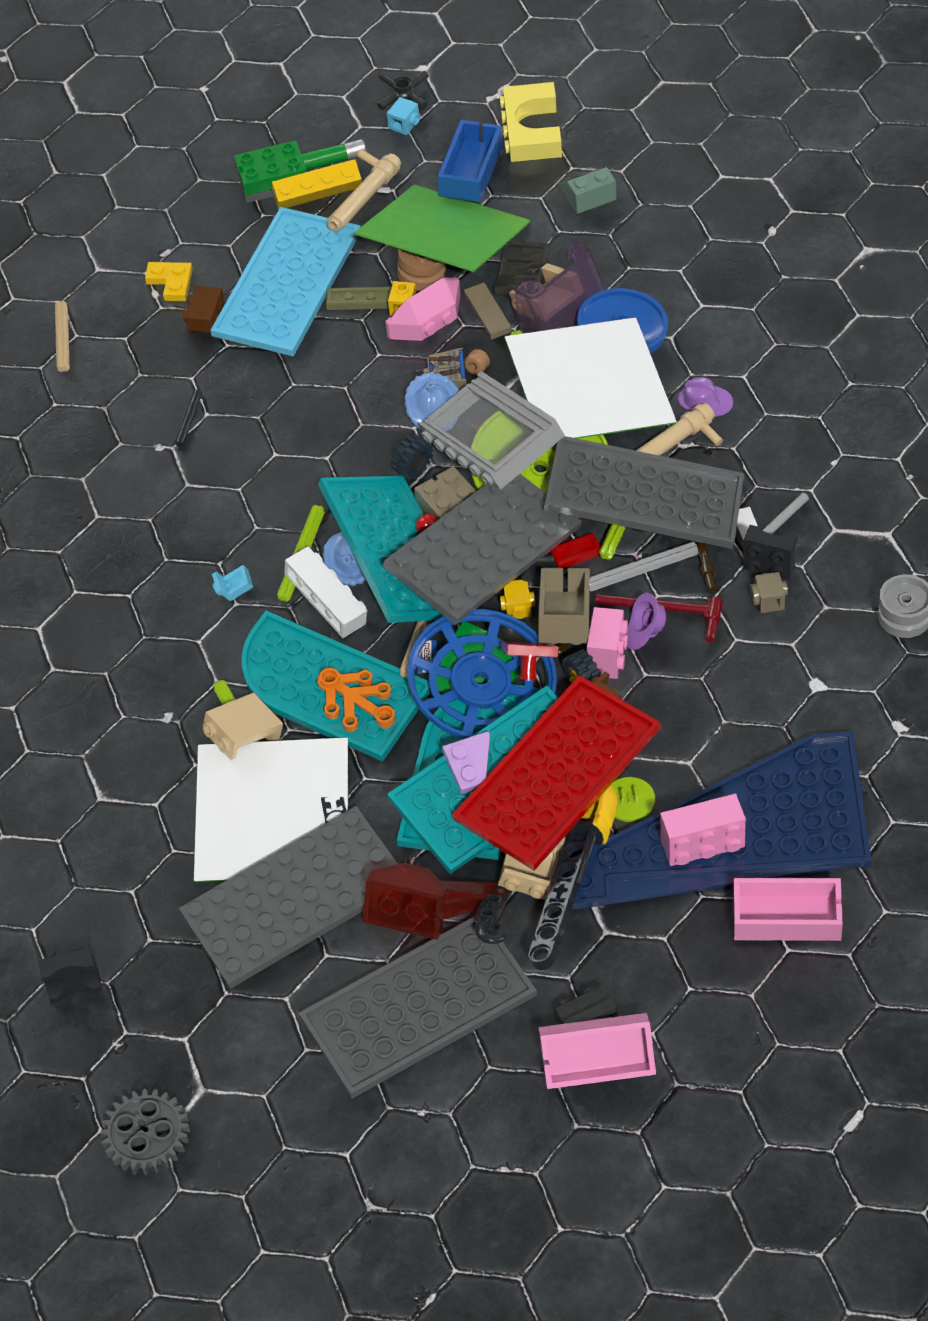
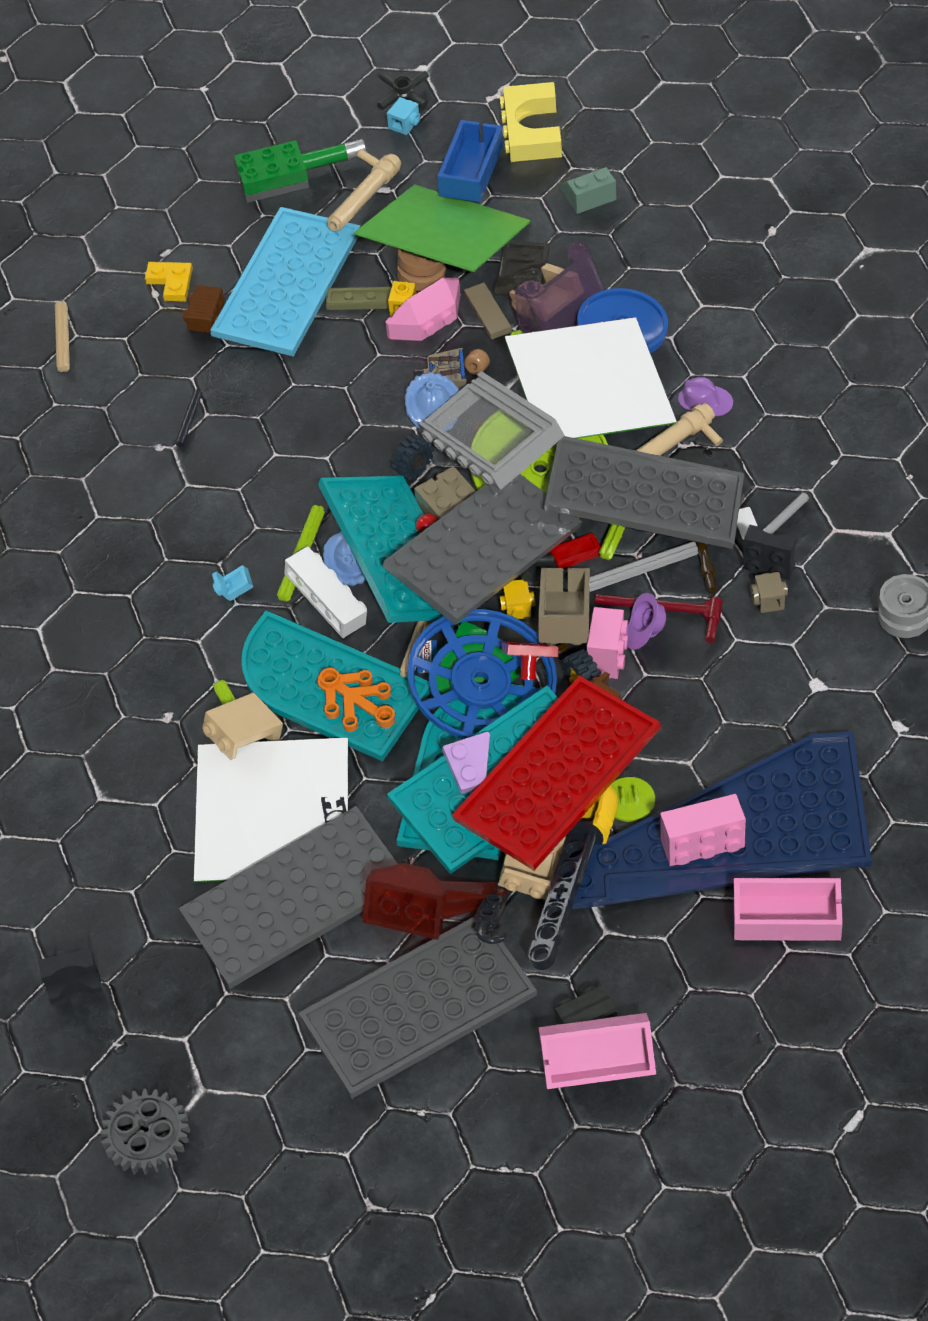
(316, 184): yellow brick -> none

